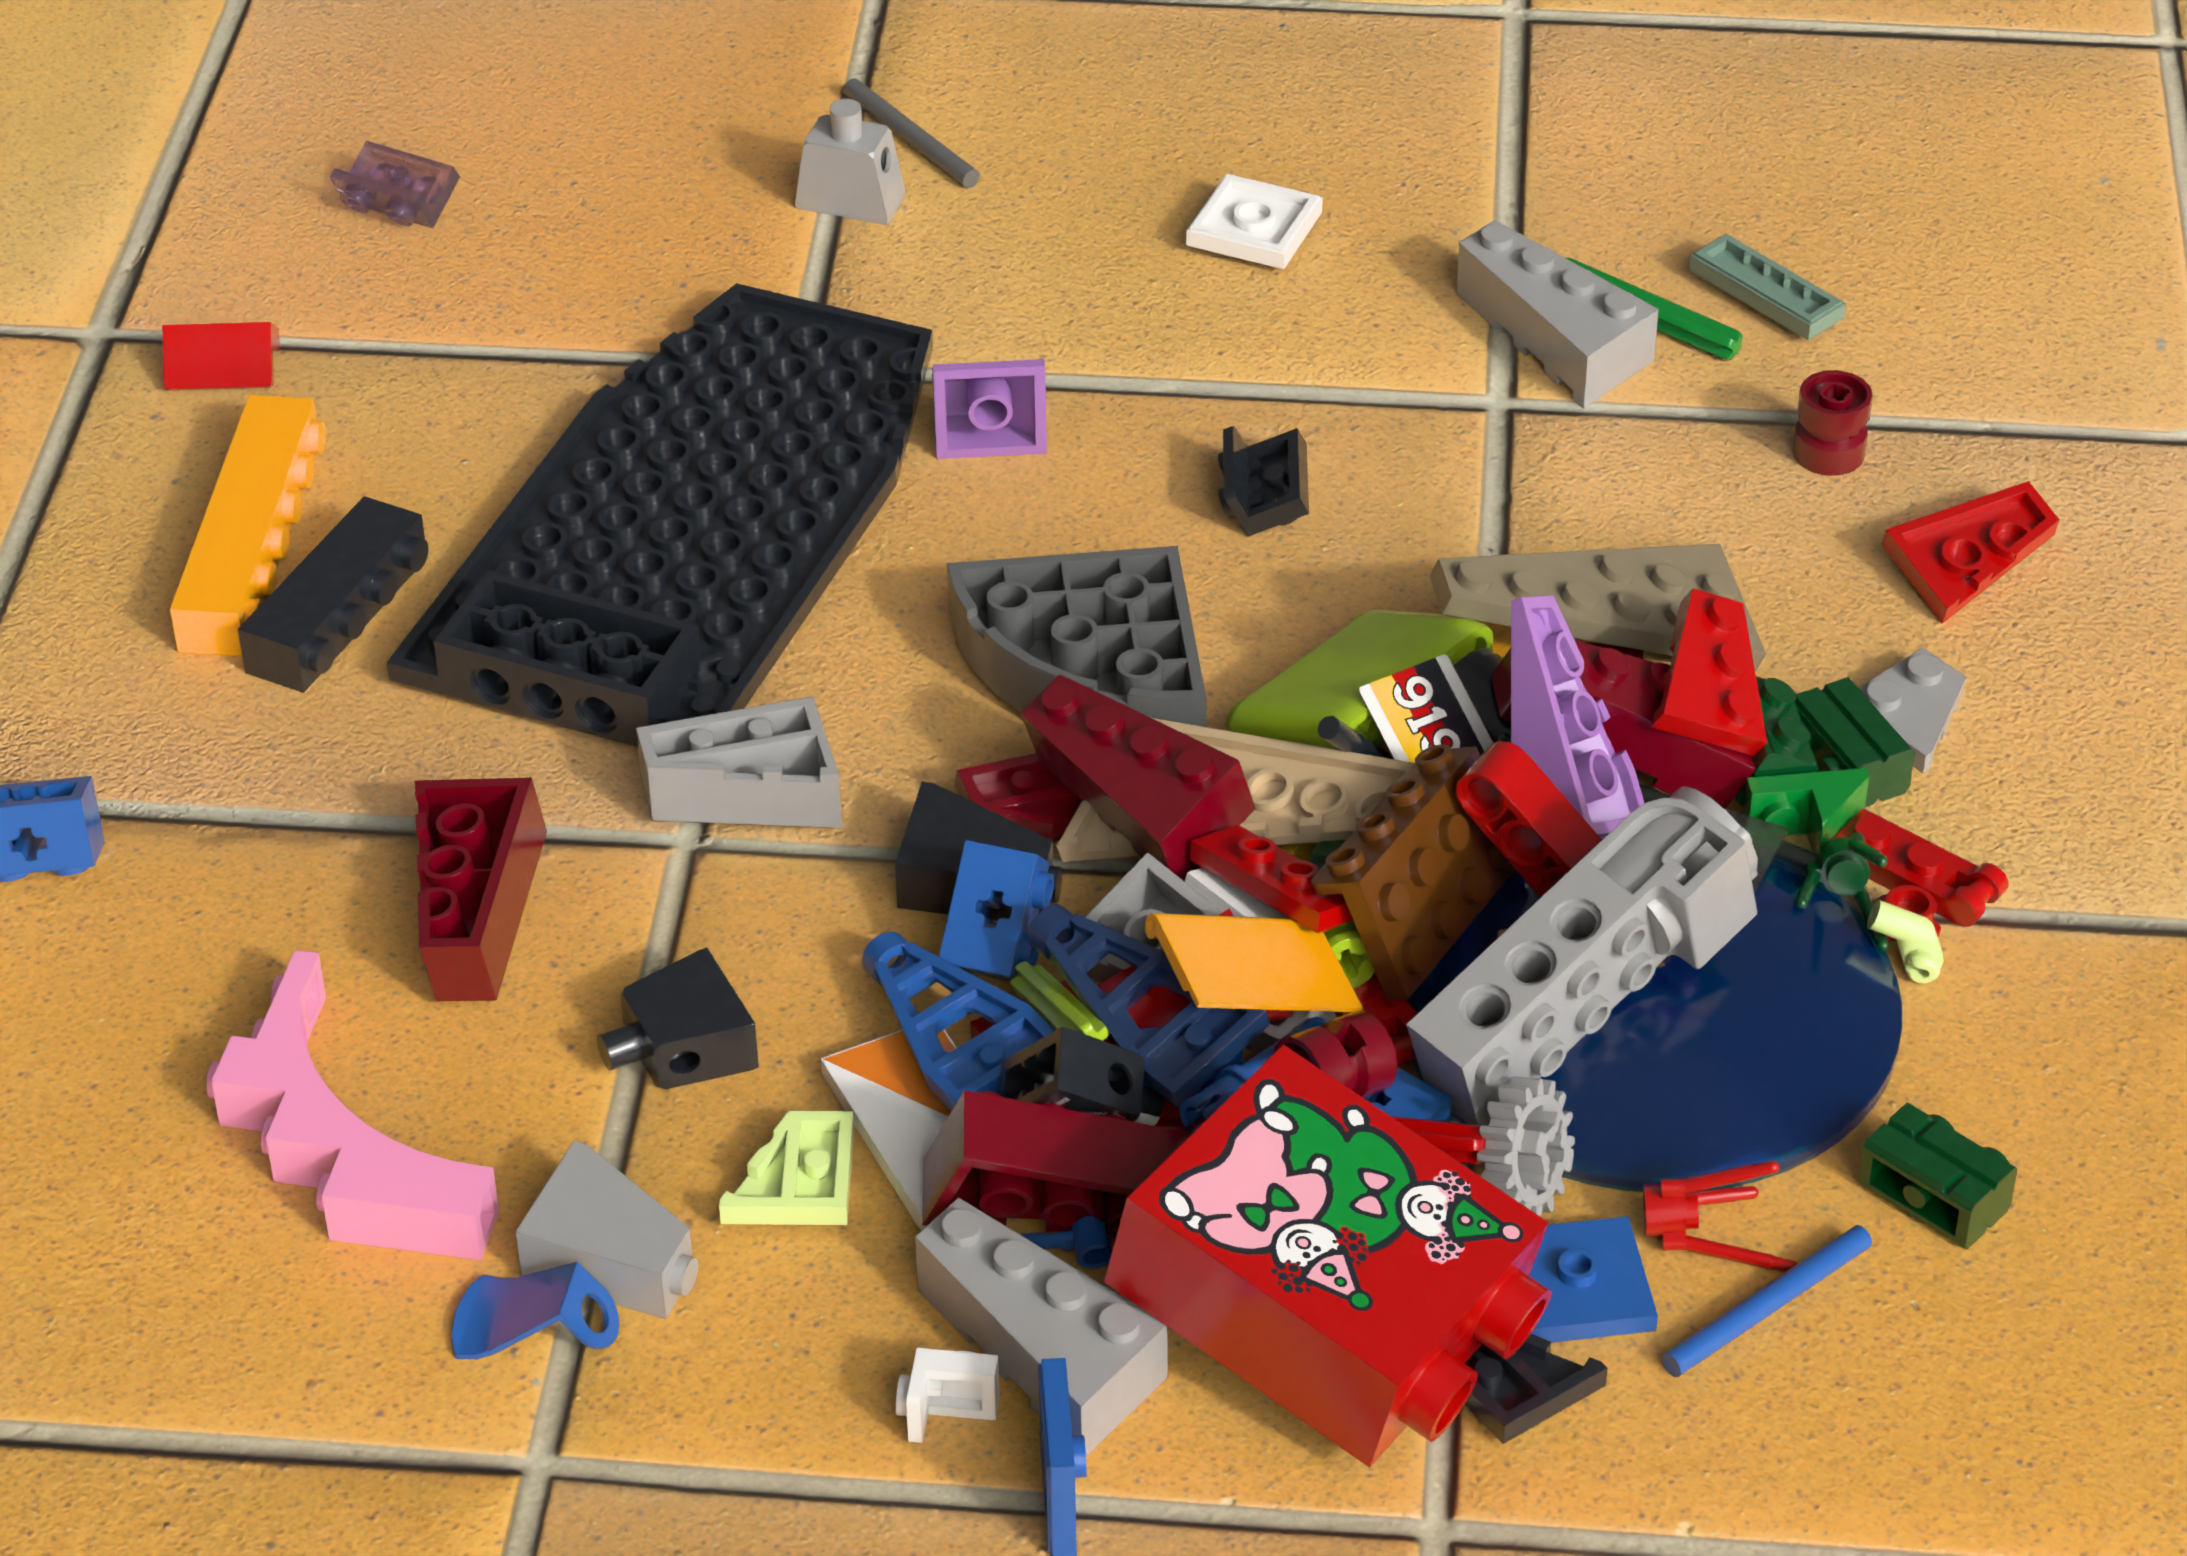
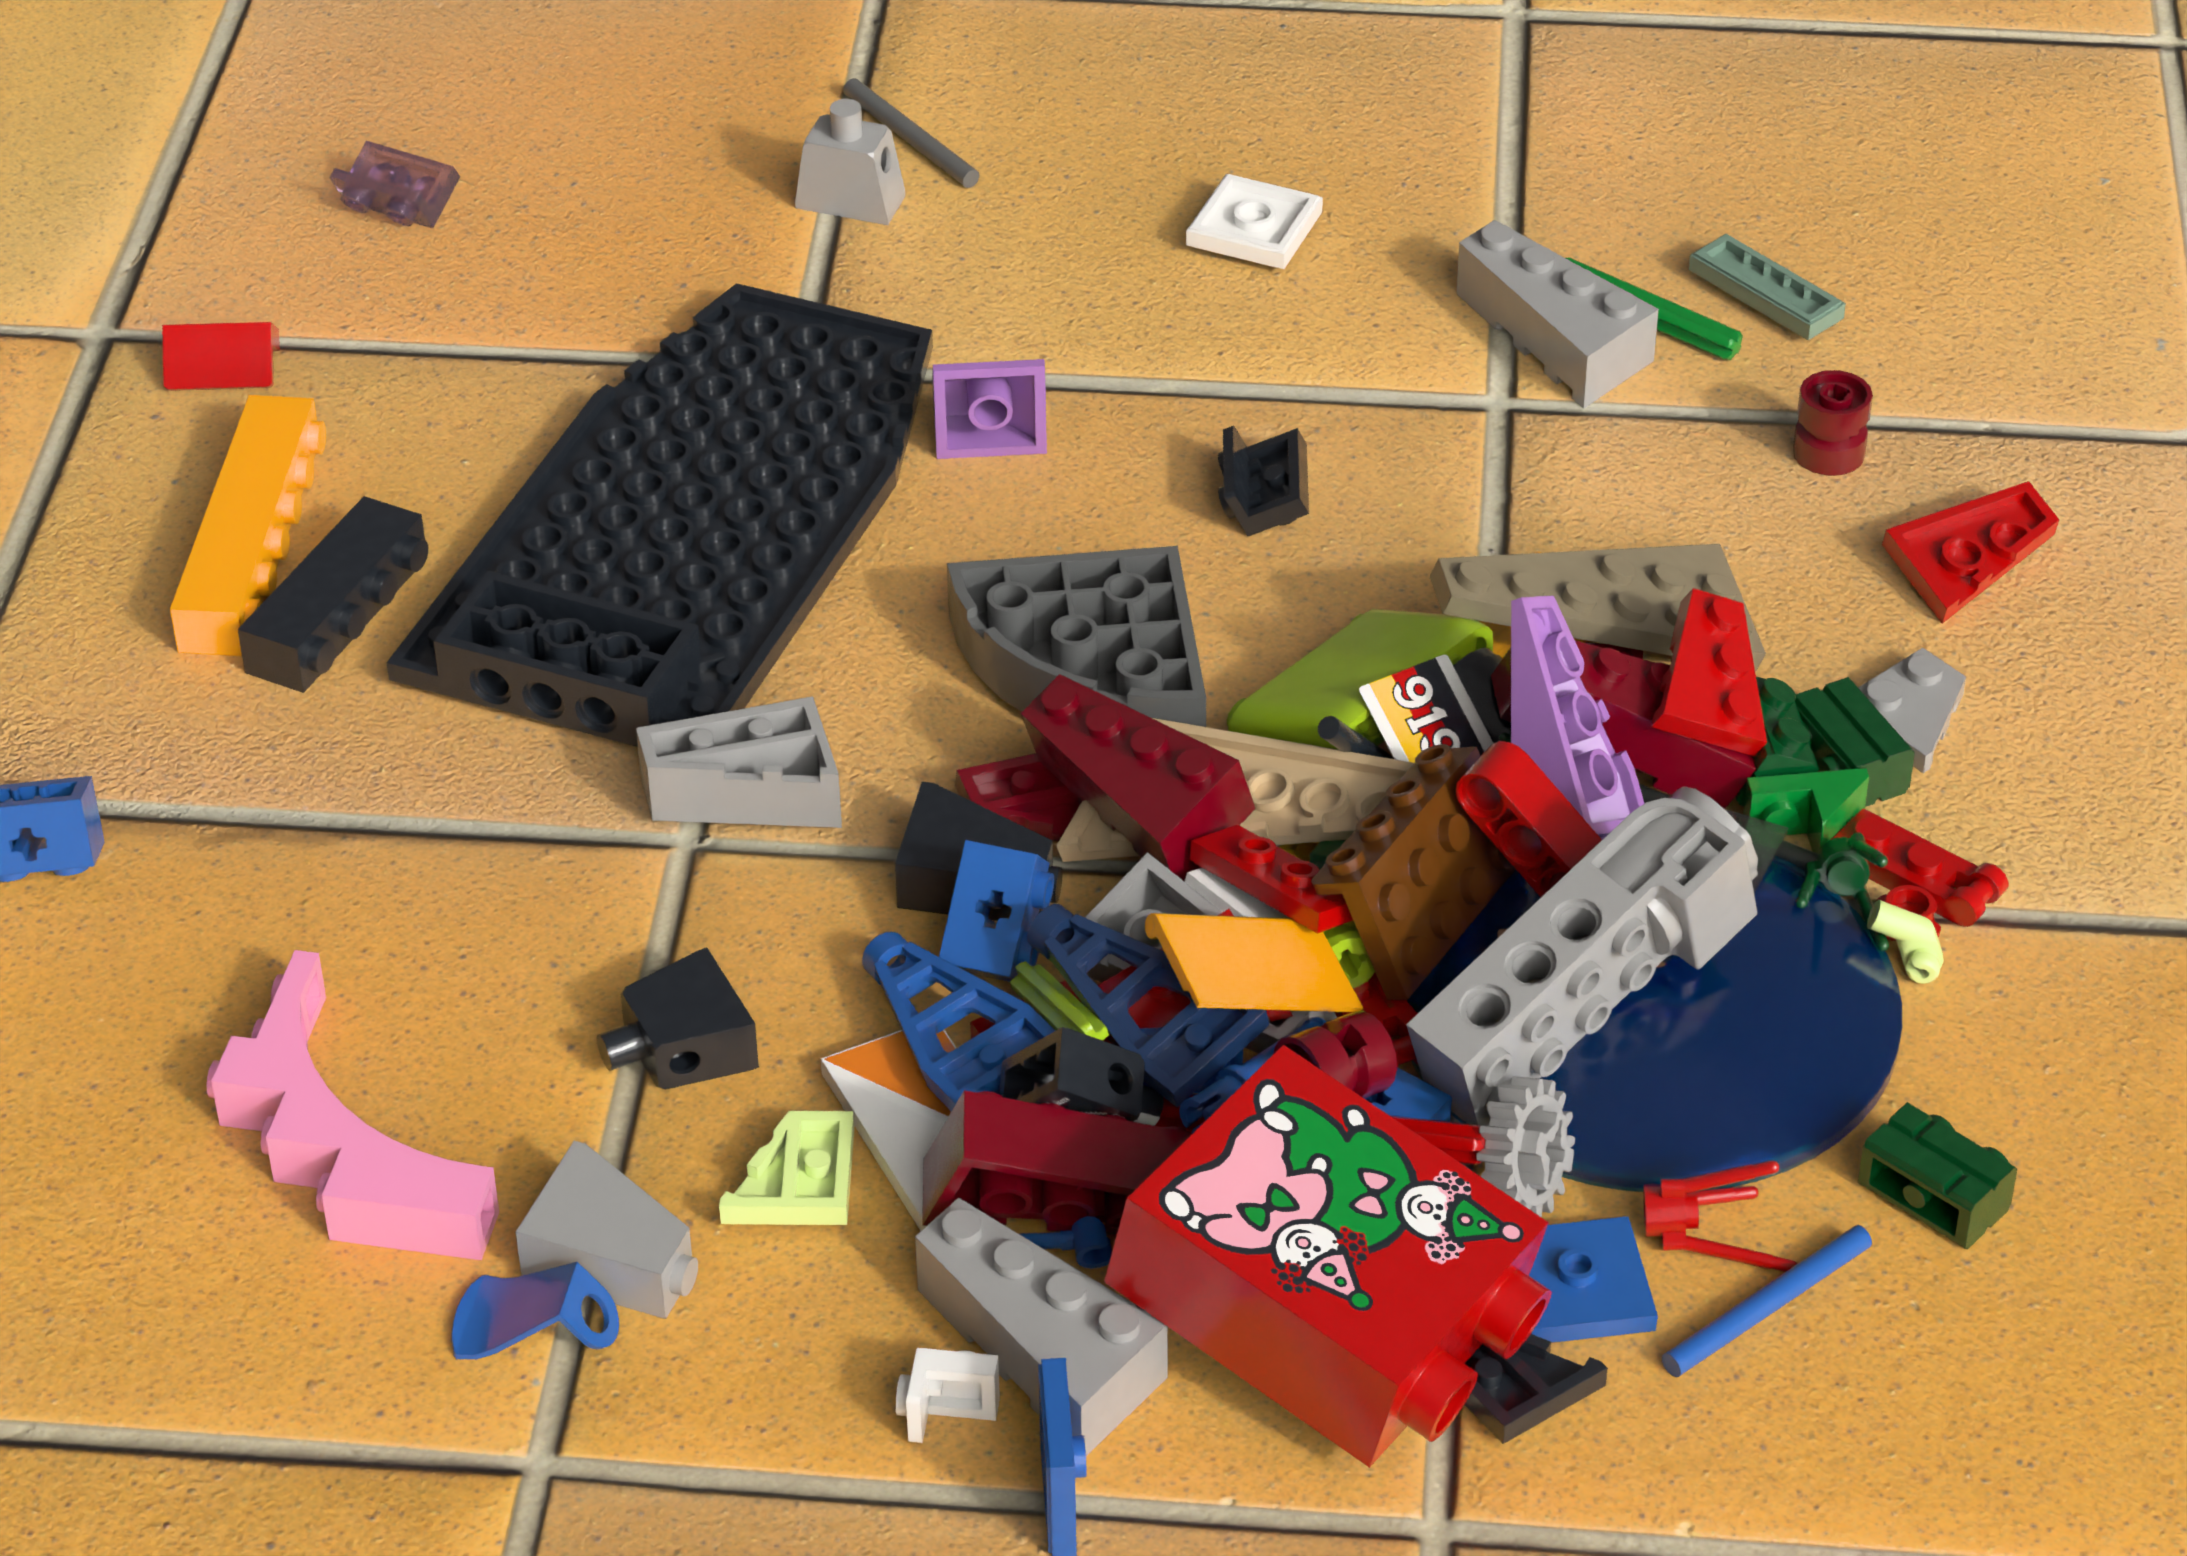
(474, 878): dark red wedge -> none

